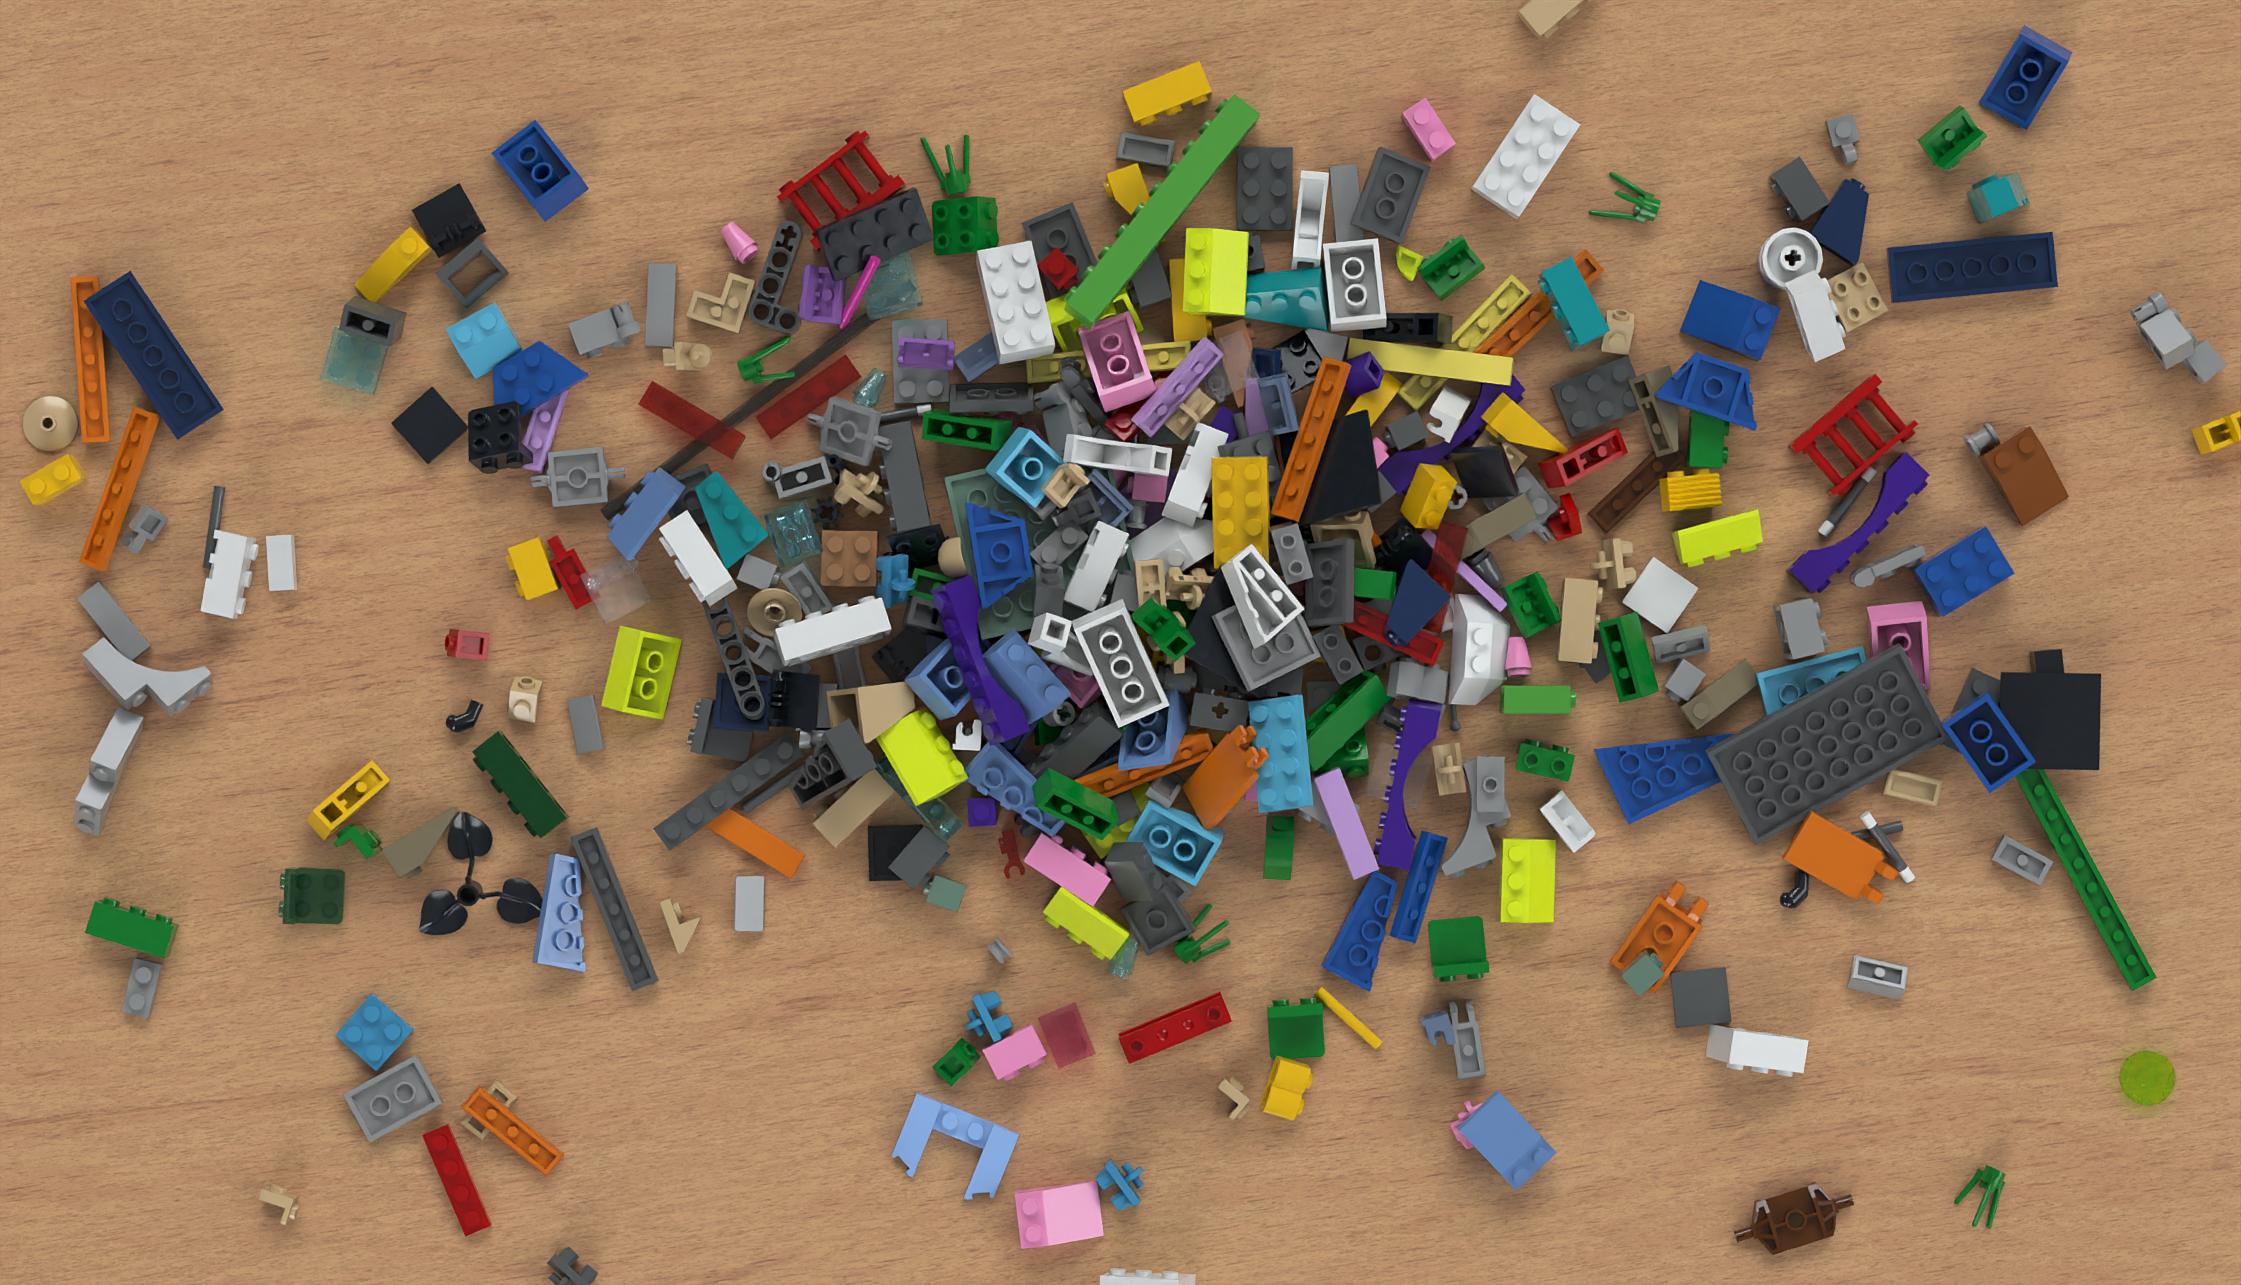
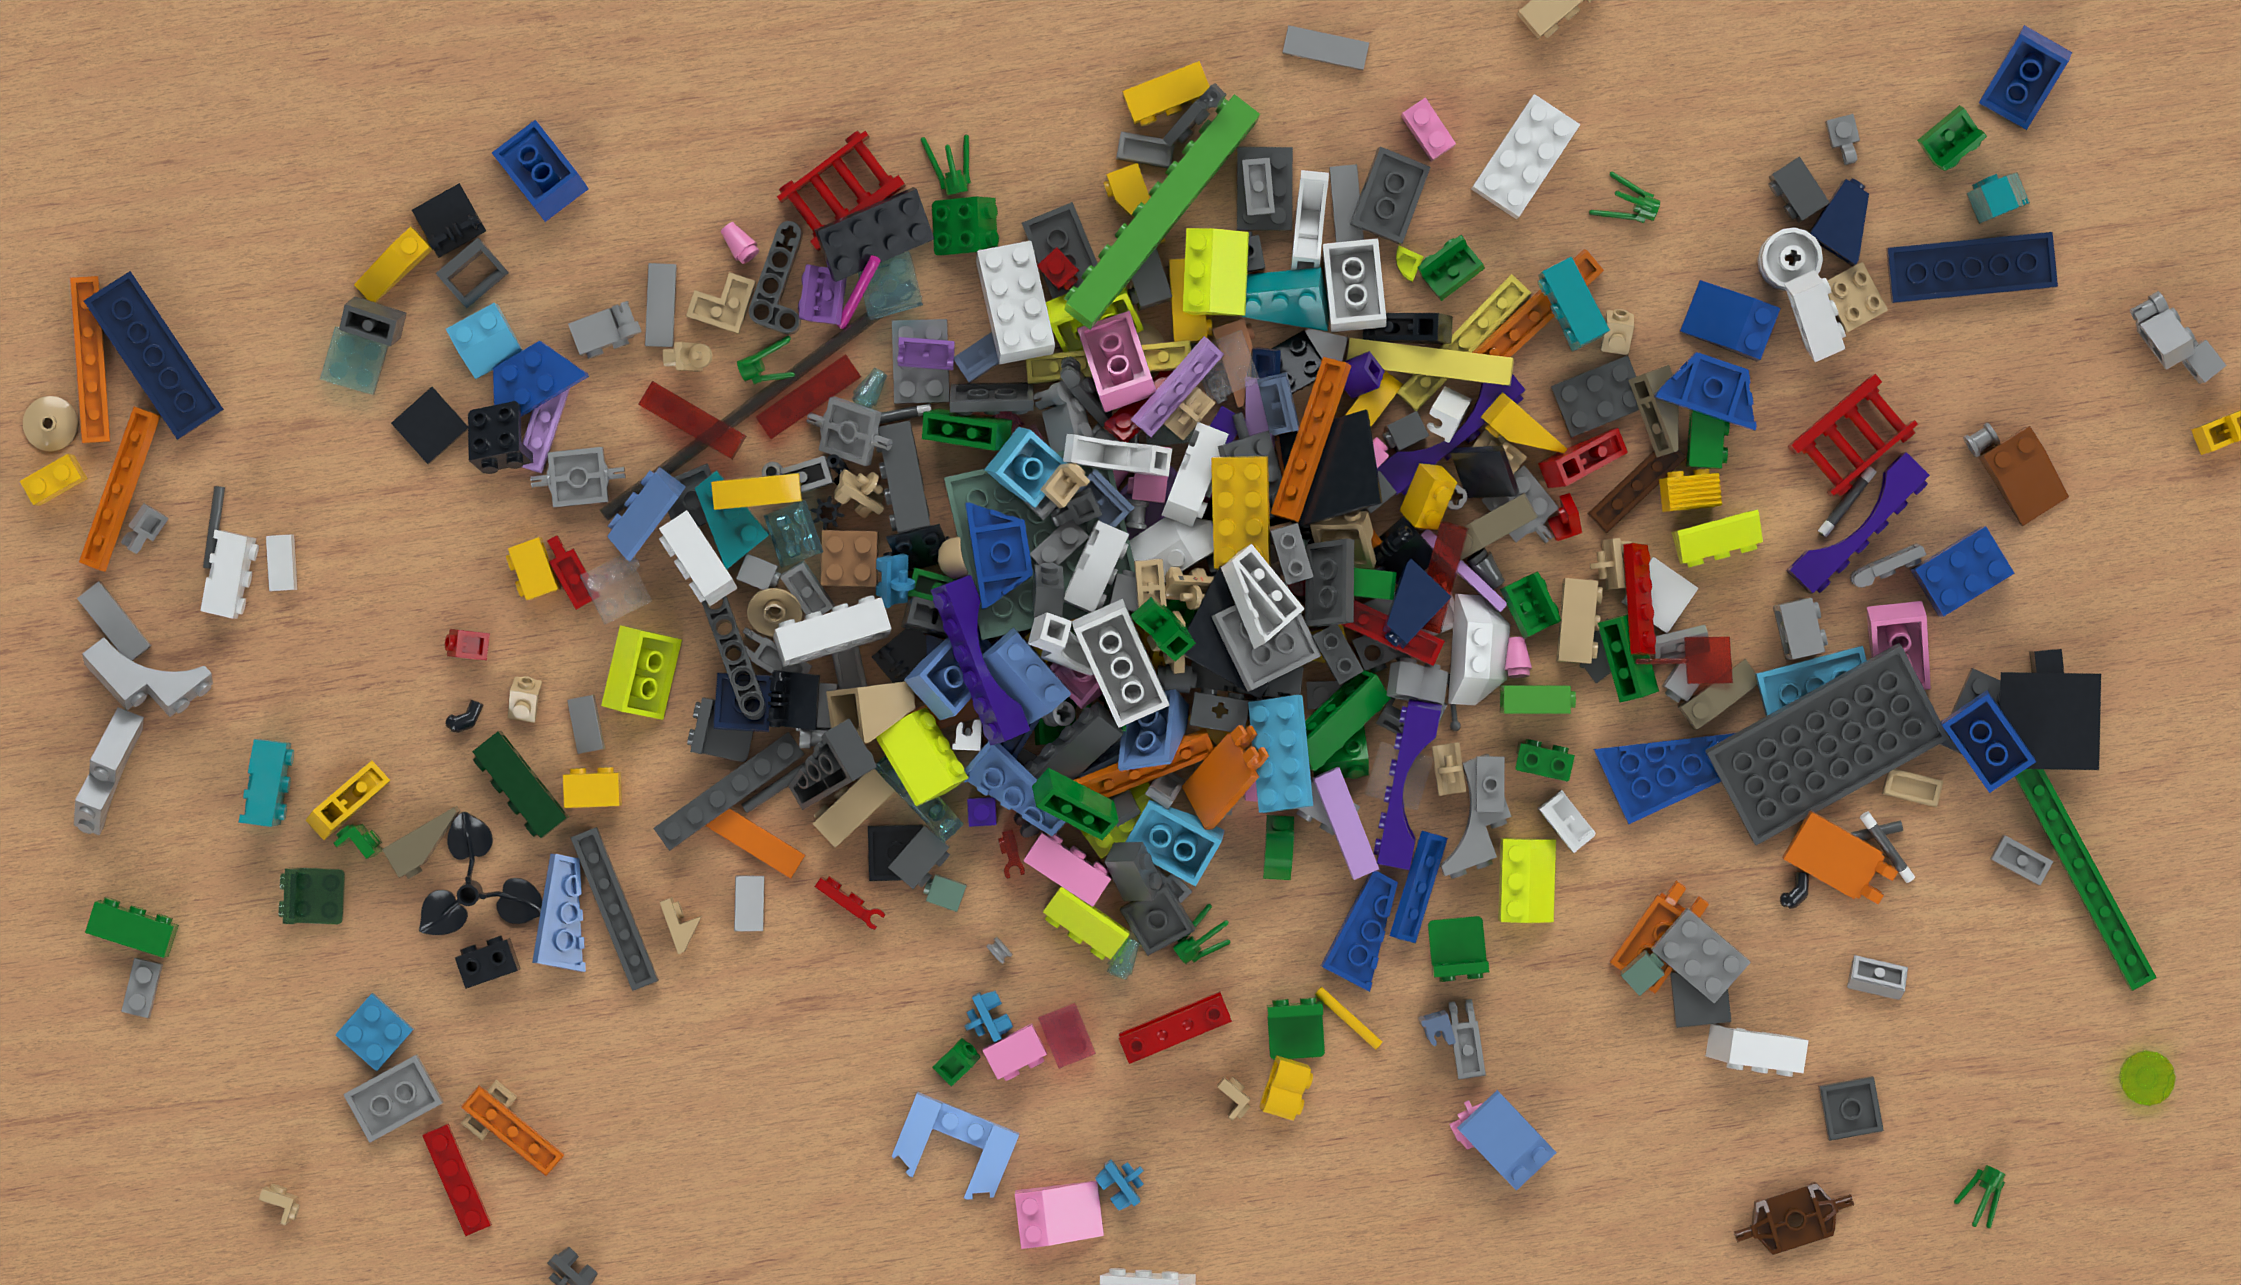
(267, 783): none -> teal wedge
(487, 962): none -> black brick
(592, 789): none -> yellow brick
(756, 491): none -> yellow slope
(850, 902): none -> red plate
(1195, 115): none -> dark grey hinge
(1258, 186): none -> light grey plate
(1325, 47): none -> light grey tile
(1639, 599): none -> red plate
(1700, 955): none -> light grey plate
(1705, 660): none -> clear red piece
(1851, 1108): none -> dark grey tile

